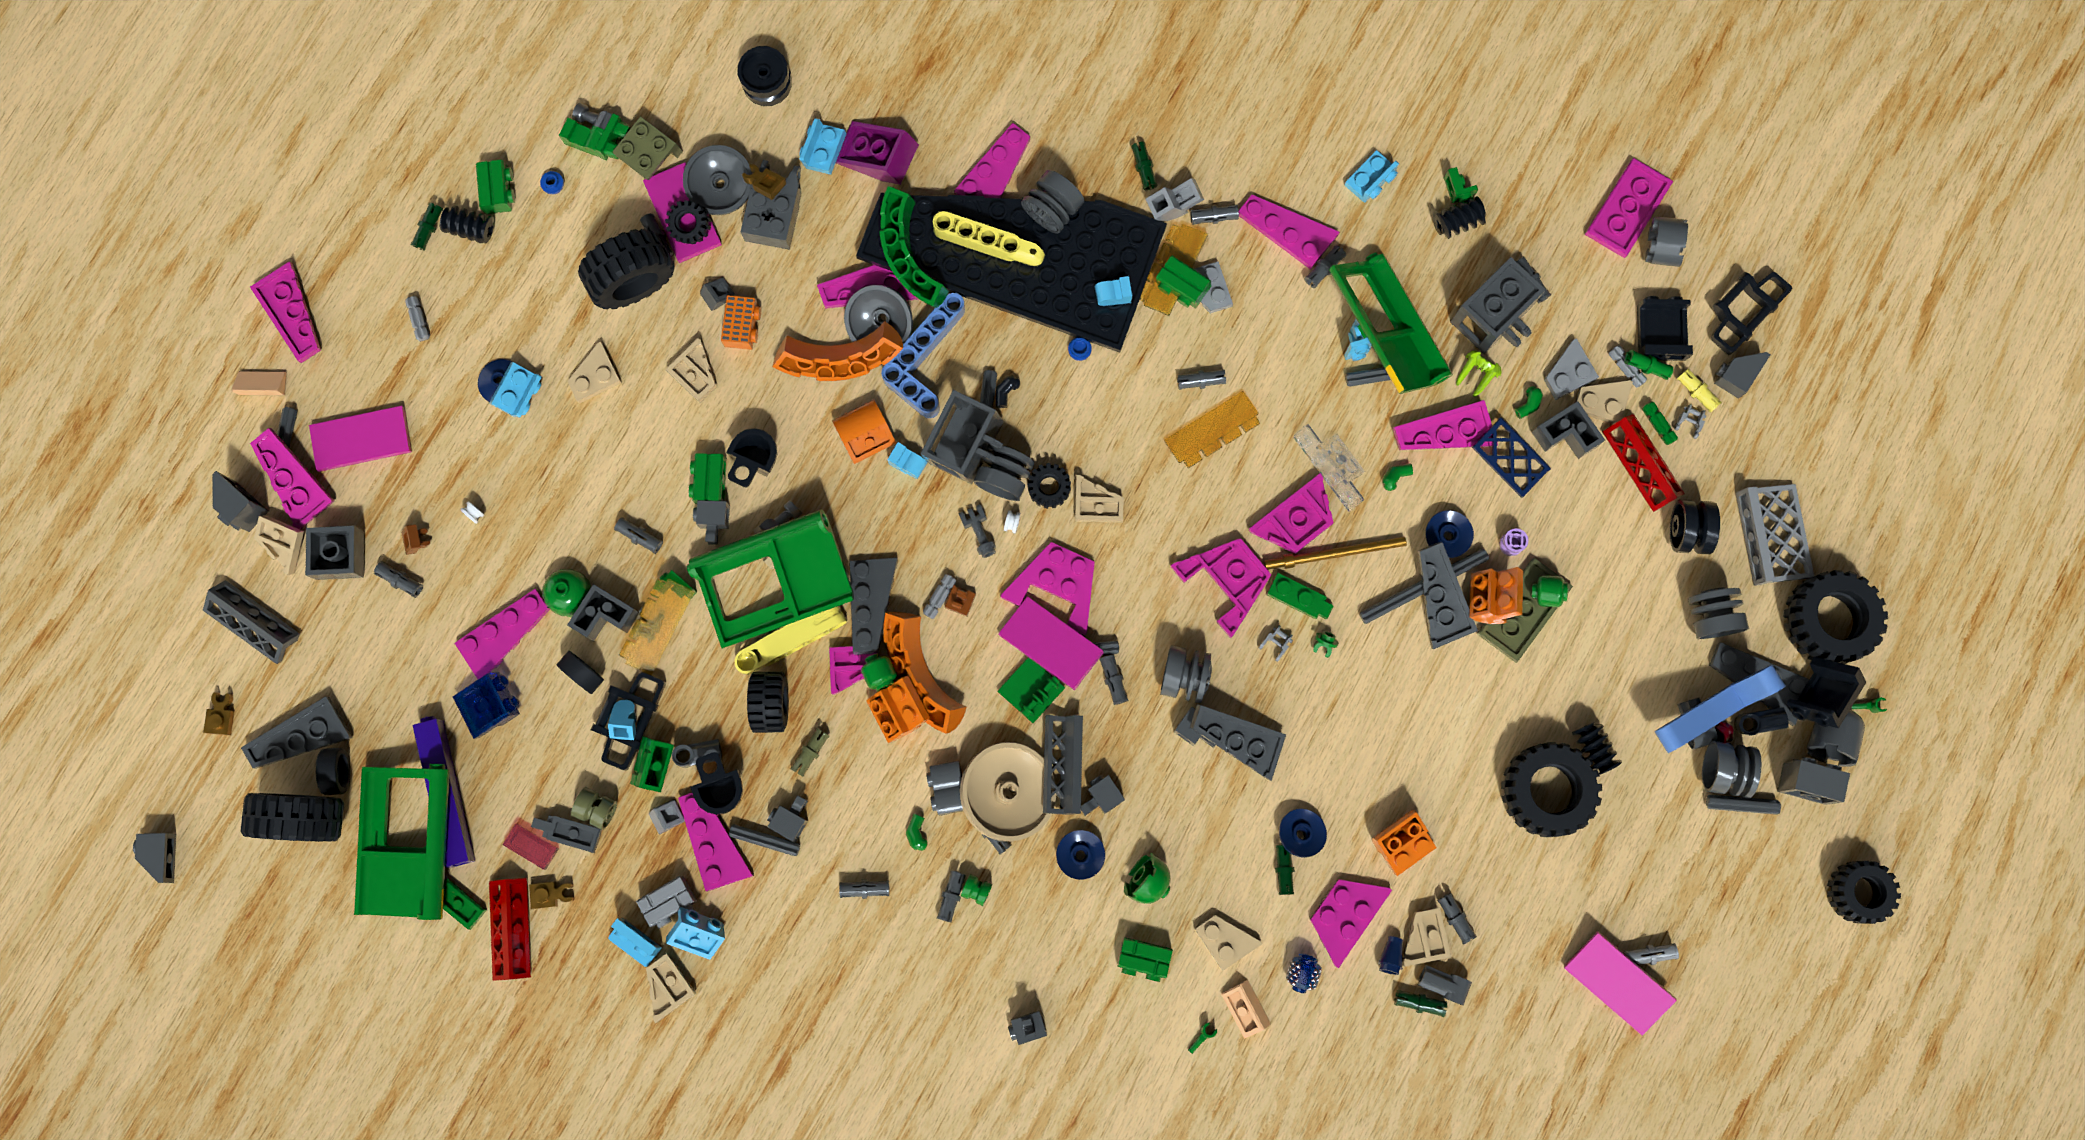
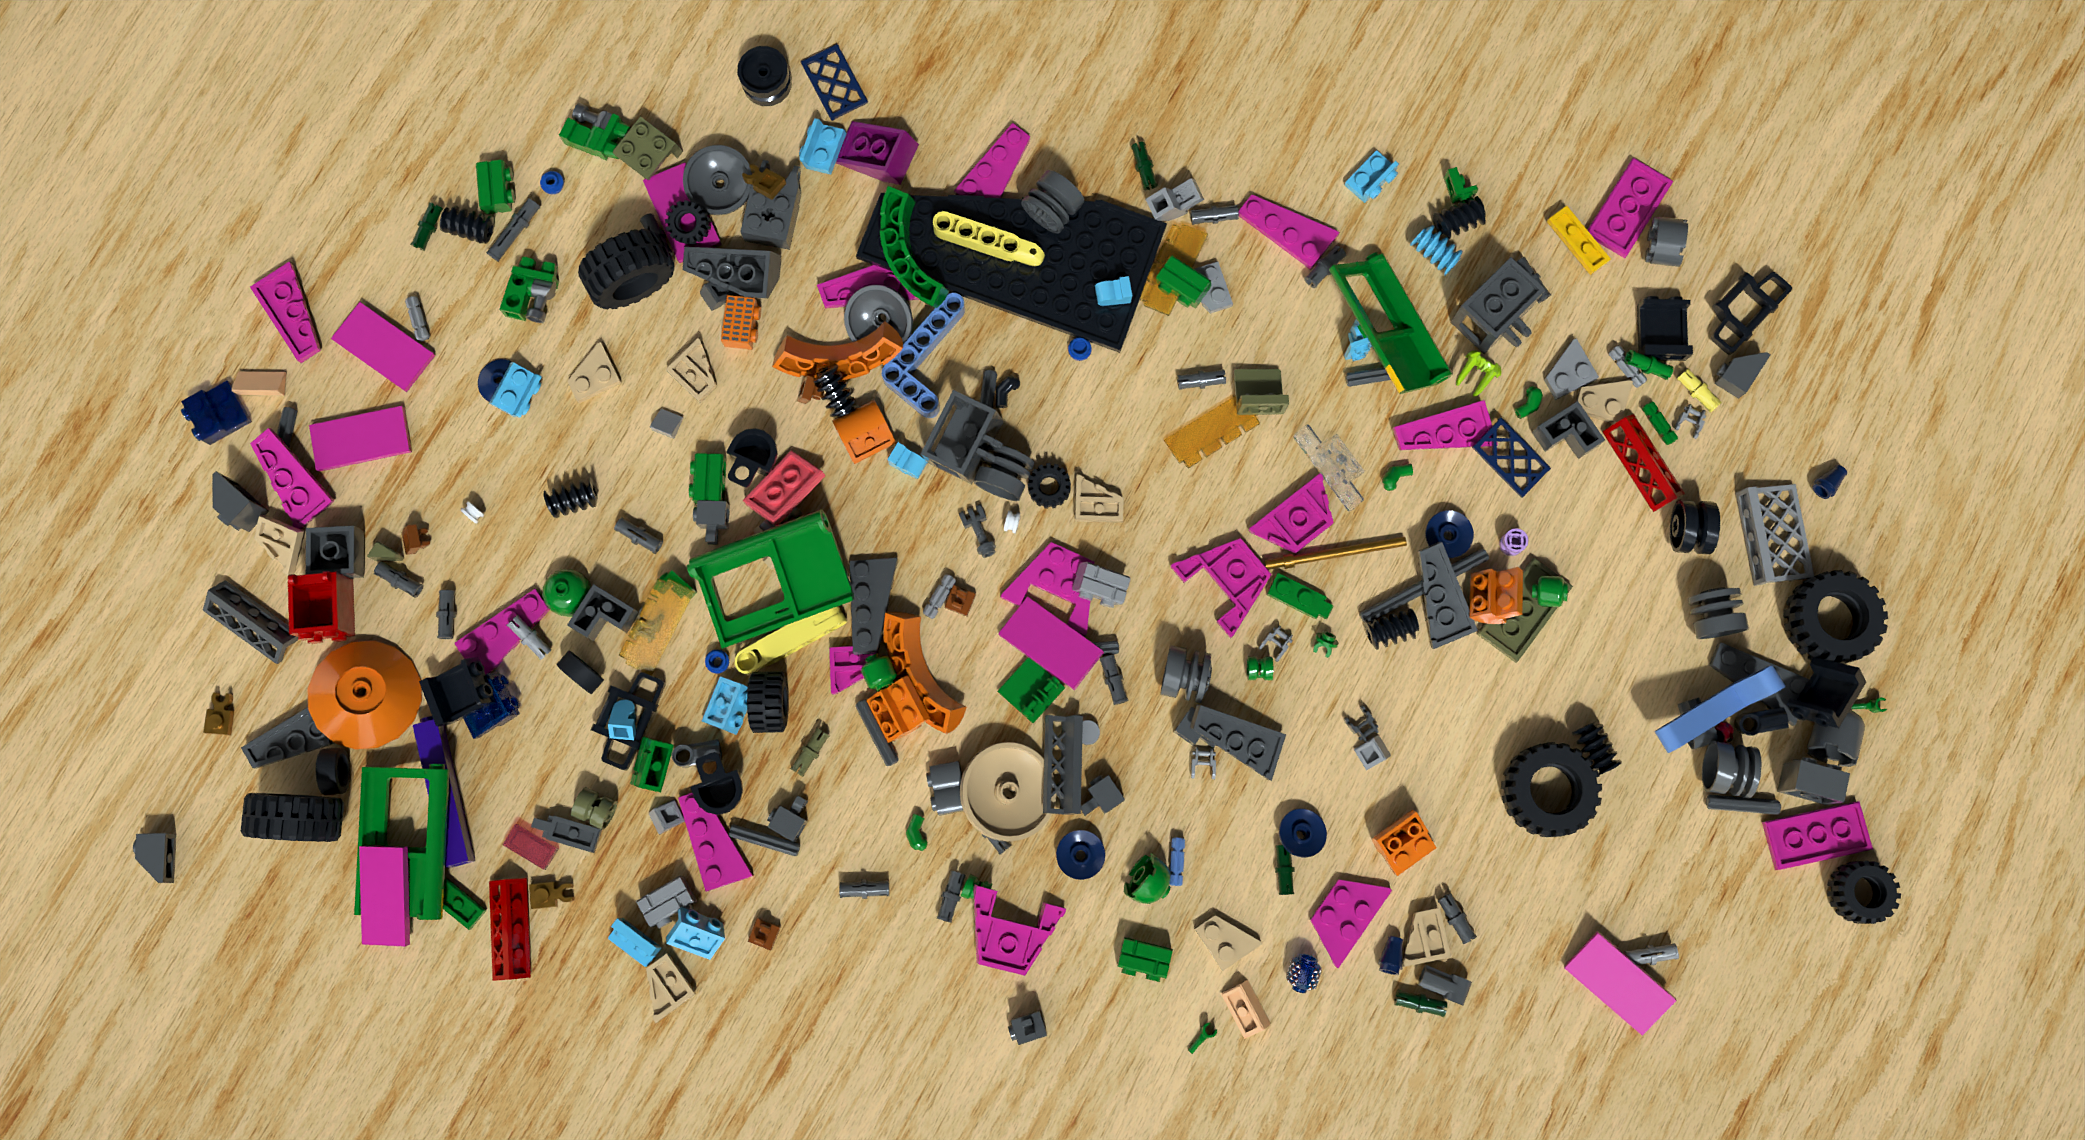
(215, 413): none -> clear blue plate
(321, 601): none -> red container
(380, 714): none -> orange dish
(383, 347): none -> dark pink tile
(383, 553): none -> olive slope
(384, 895): none -> dark pink tile
(446, 614): none -> dark grey pin
(457, 692): none -> black panel
(514, 228): none -> dark grey pin
(528, 283): none -> green hips
(529, 637): none -> light grey pin
(571, 499): none -> black piece
(666, 423): none -> light grey slope
(711, 656): none -> blue plate
(727, 706): none -> medium azure bracket
(741, 271): none -> dark grey wedge
(764, 934): none -> dark orange tile
(784, 488): none -> coral tile
(808, 390): none -> dark orange tile
(825, 99): none -> dark blue window
(835, 391): none -> black piece
(884, 748): none -> dark grey axle
(1007, 943): none -> dark pink wing
(1090, 732): none -> light grey tile
(1101, 584): none -> light grey brick
(1177, 861): none -> medium blue axle
(1195, 762): none -> light grey piece
(1259, 392): none -> olive bracket
(1264, 668): none -> green wheel
(1356, 729): none -> dark grey piece
(1372, 752): none -> light grey slope
(1392, 628): none -> black piece
(1437, 249): none -> medium azure piece
(1578, 240): none -> yellow plate
(1817, 835): none -> dark pink tile
(1828, 483): none -> dark blue cone

